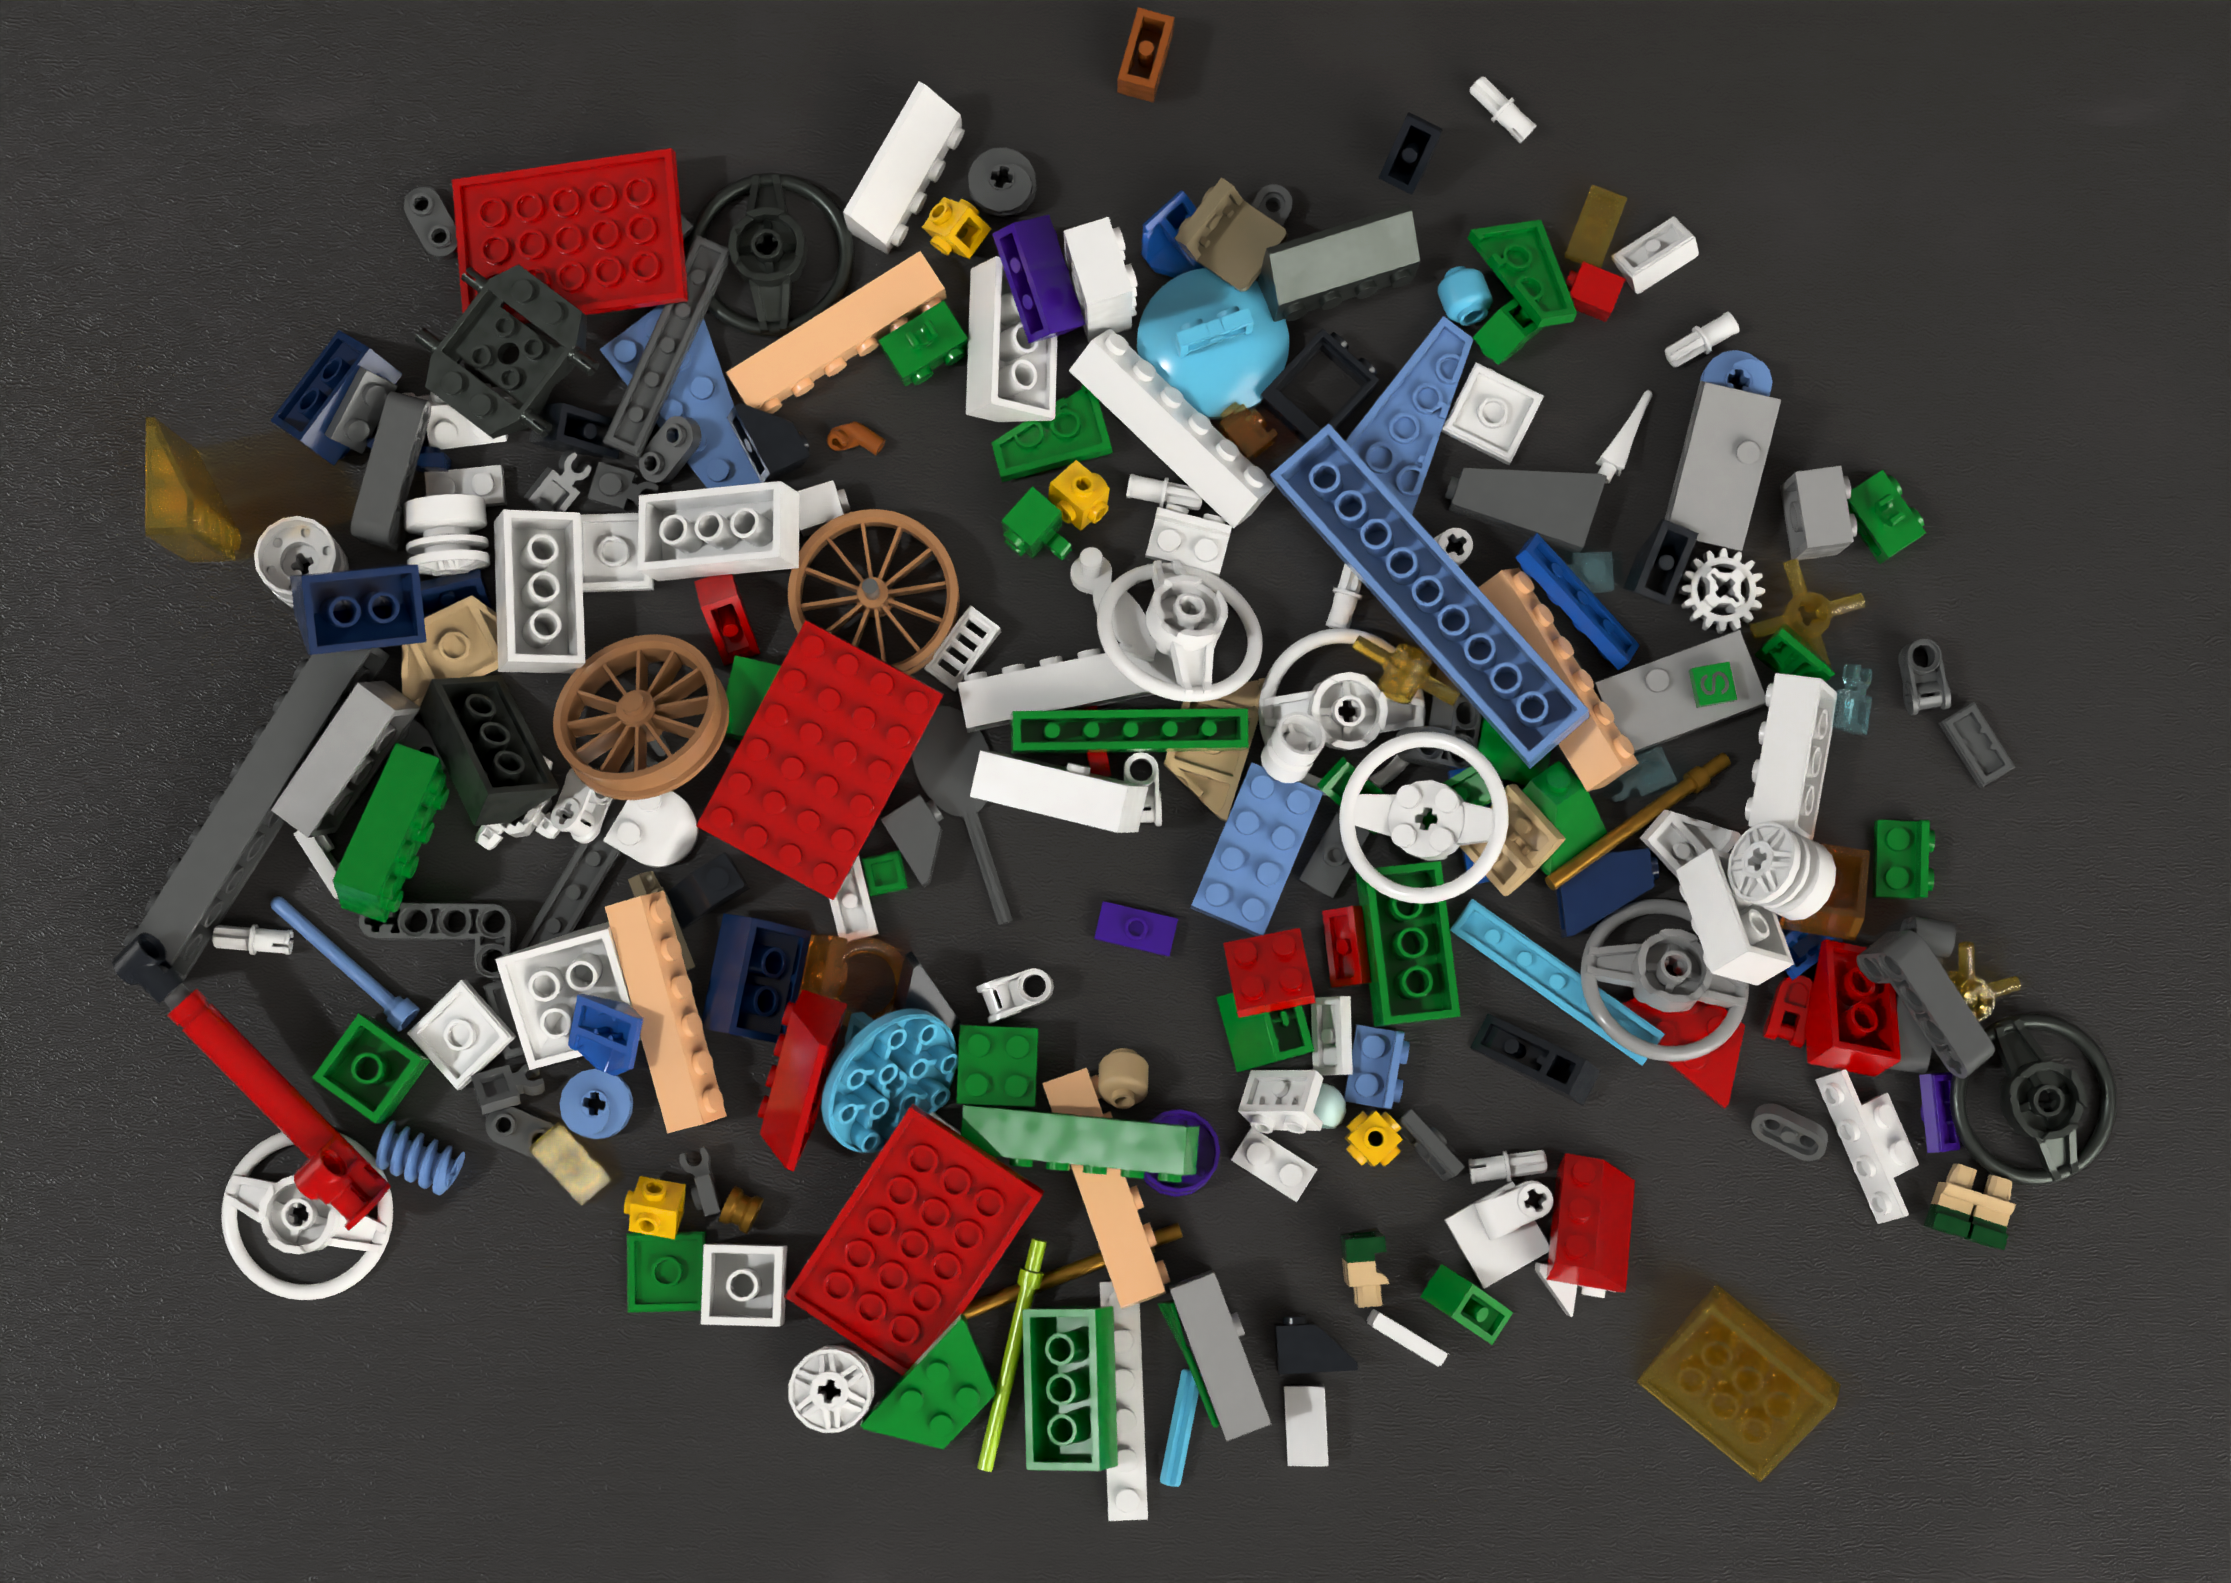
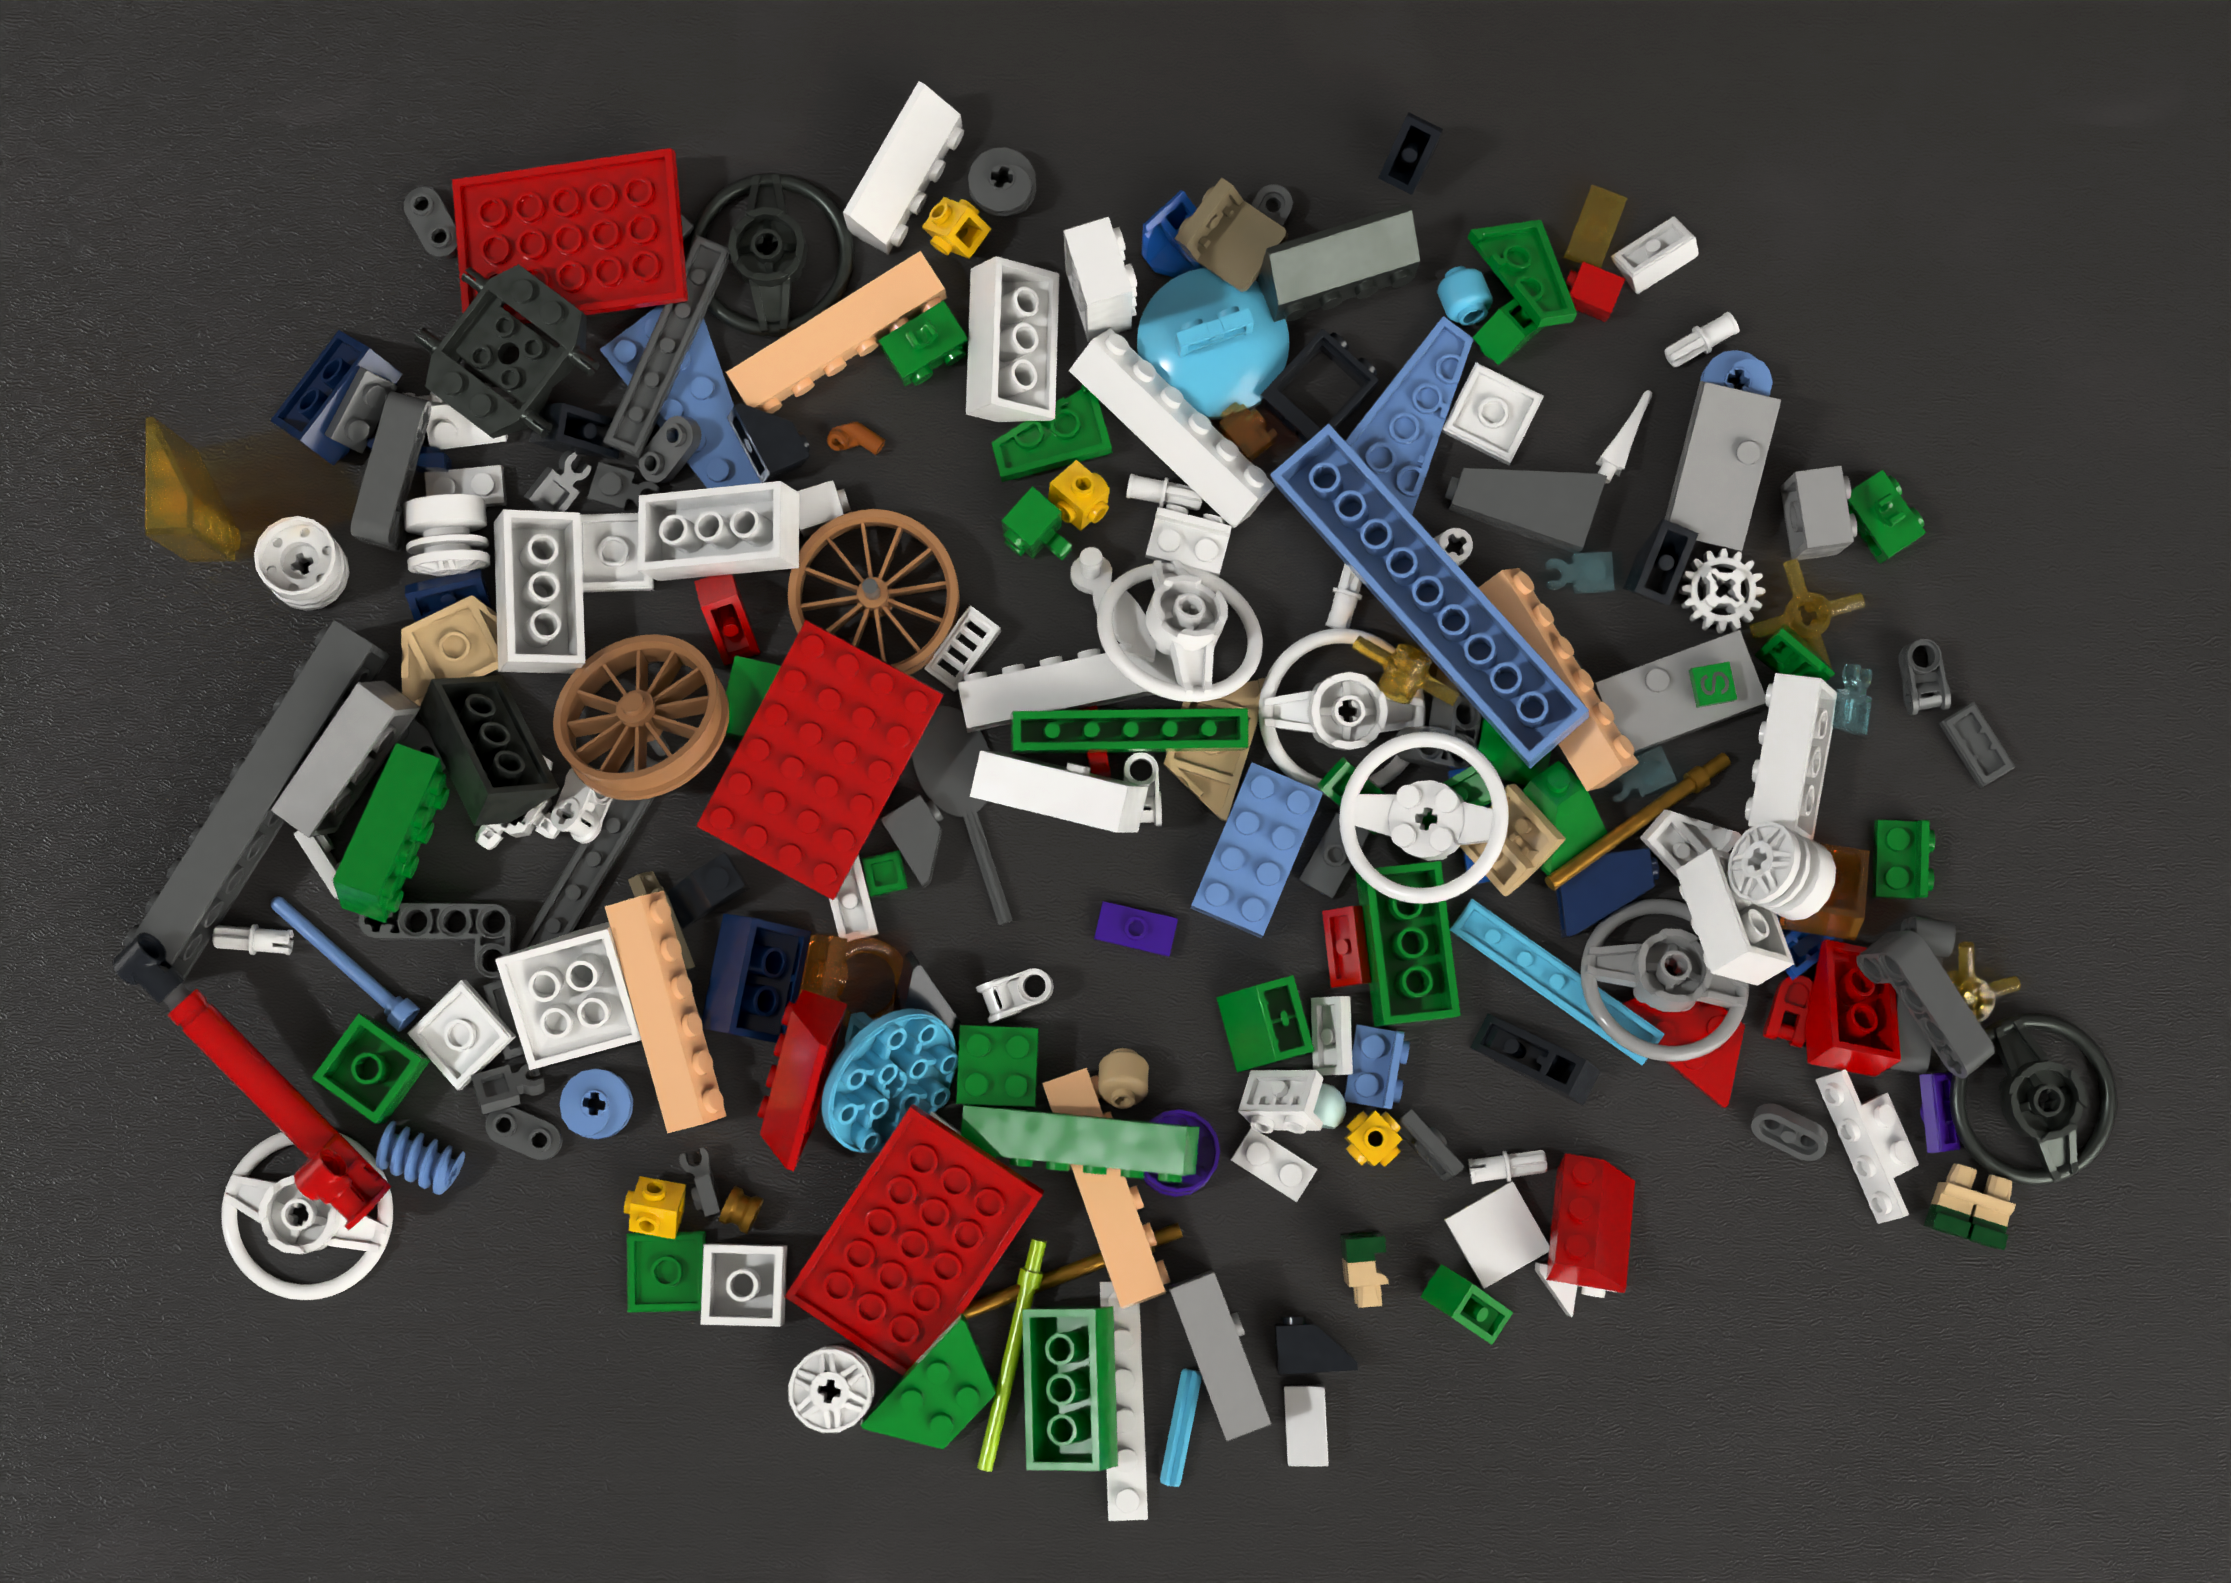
(359, 608): dark blue slope -> none
(570, 1163): clear yellow plate -> none
(605, 1033): blue slope -> none
(655, 830): white slope -> none
(1038, 278): dark purple brick -> none
(1145, 54): dark orange brick -> none
(1170, 1314): green piece -> none
(1269, 972): red plate -> none
(1293, 747): white wheel -> none
(1406, 1338): white tile -> none
(1502, 109): white axle -> none
(1506, 1210): white piece -> none
(1577, 601): blue plate -> none
(1740, 1384): clear yellow slope -> none

